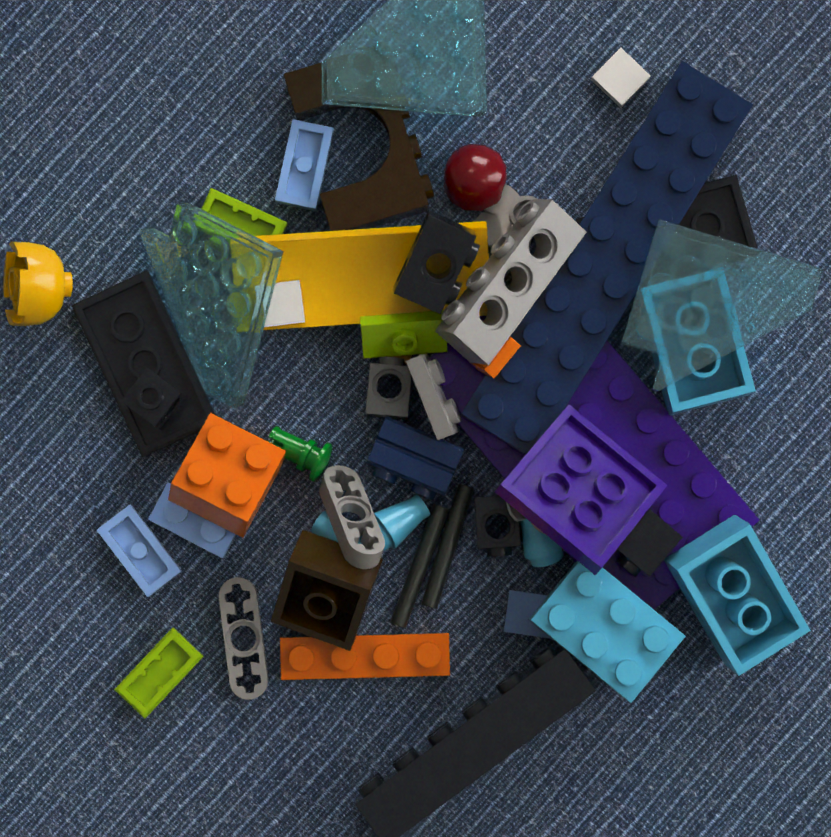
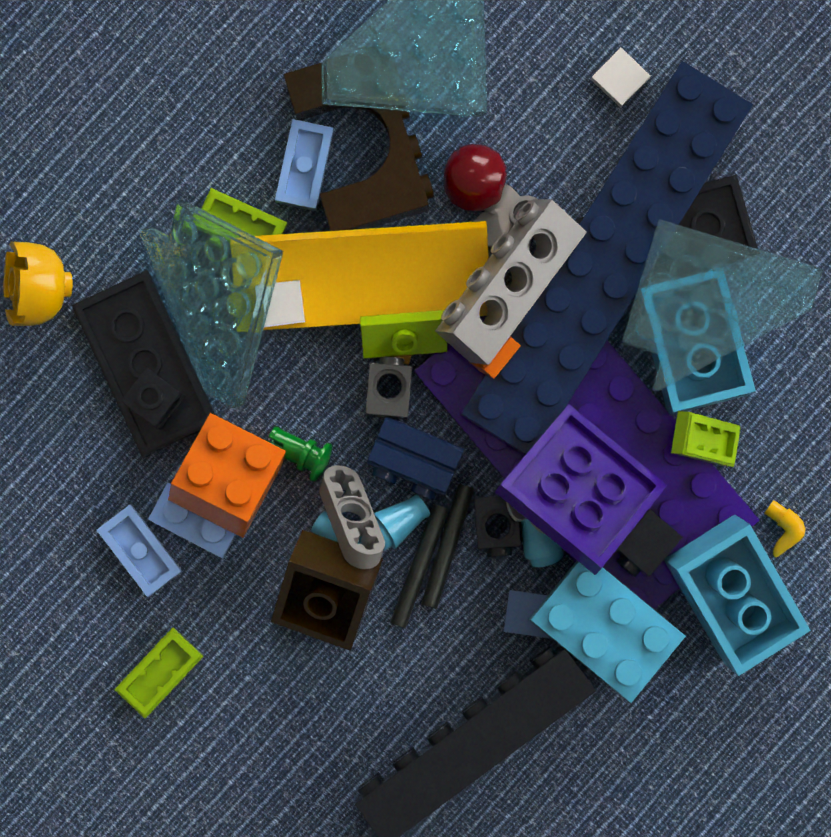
(256, 668): light grey beam -> none
(369, 658): orange plate -> none
(428, 380): light grey plate -> none
(436, 236): black brick -> none
(705, 439): none -> lime plate
(791, 523): none -> yellow animal

